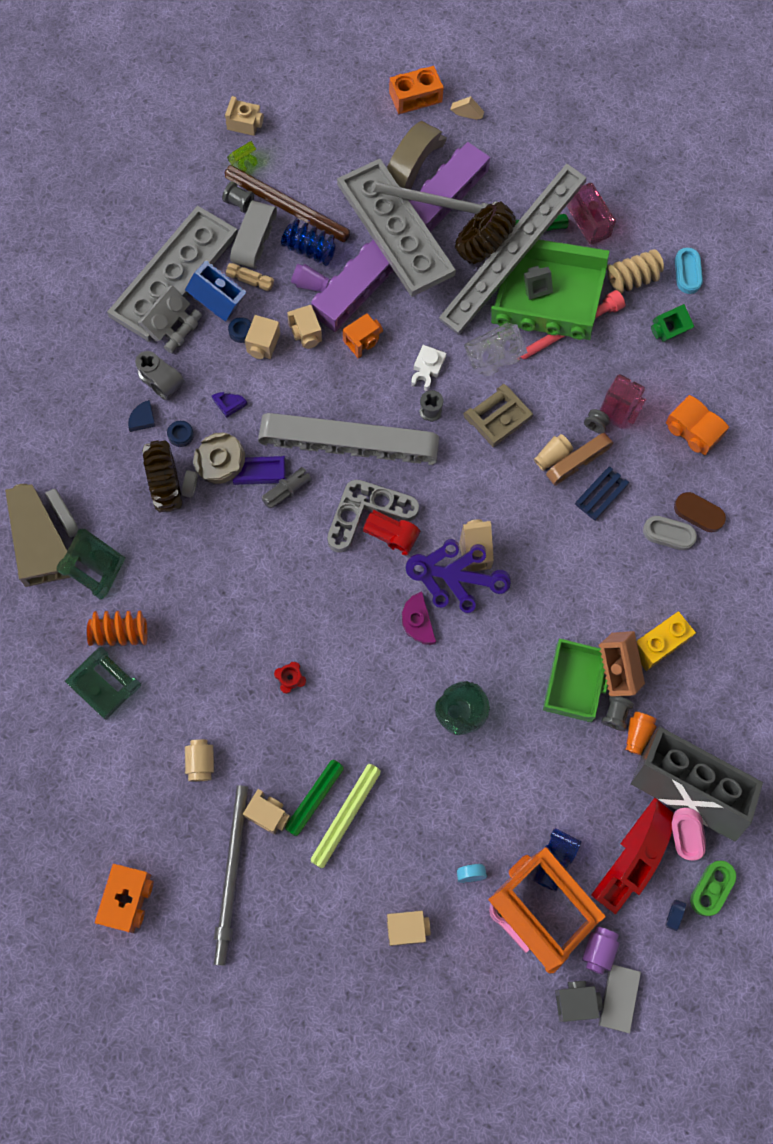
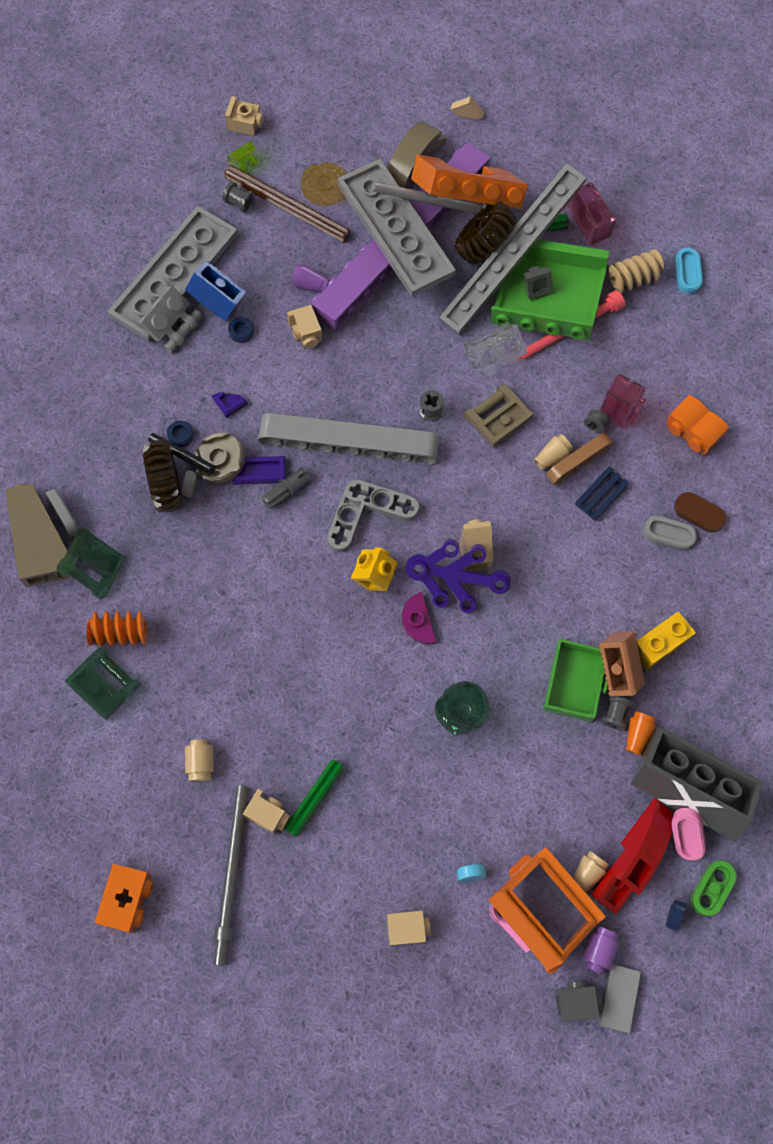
(141, 417): dark blue tile -> none
(158, 374): flat silver piece -> none
(186, 455): none -> black bar
(249, 276): tan axle -> none
(252, 234): light grey beam -> none
(262, 337): tan brick -> none
(290, 669): red plate -> none
(309, 242): clear blue piece -> none
(322, 191): none -> clear yellow tile
(345, 816): yellowish green axle -> none
(362, 334): orange brick -> none
(374, 569): none -> yellow brick
(396, 534): red piece -> none
(416, 89): orange brick -> none
(428, 364): white plate -> none
(489, 188): none -> orange arch
(564, 849): clear blue piece -> none
(590, 871): none -> tan cone
(677, 317): green brick -> none

